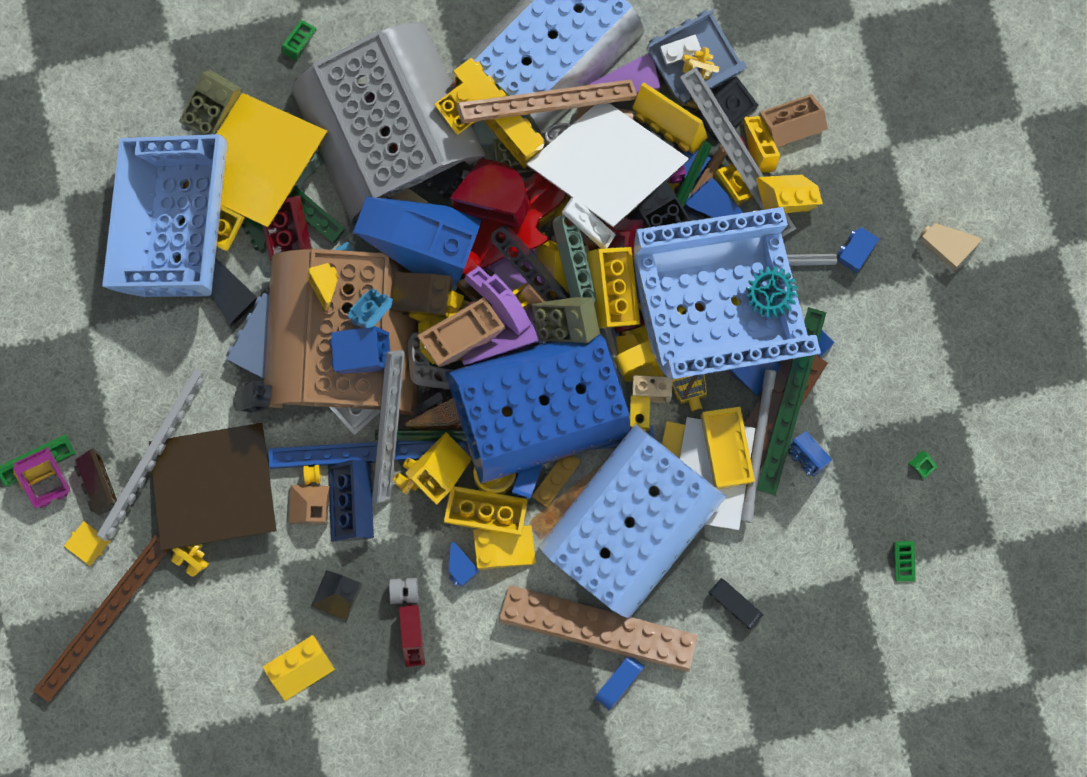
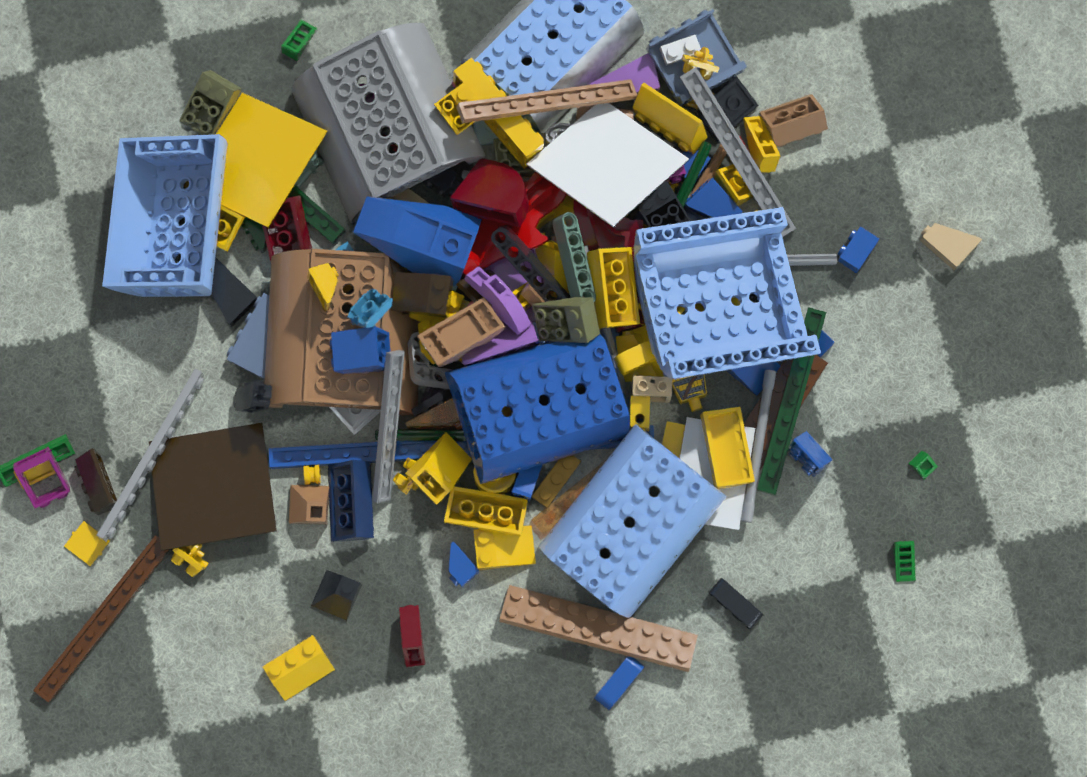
(397, 592): light grey wheel -> none
(588, 223): white tile -> none
(757, 289): teal gear -> none
(791, 192): yellow slope -> none

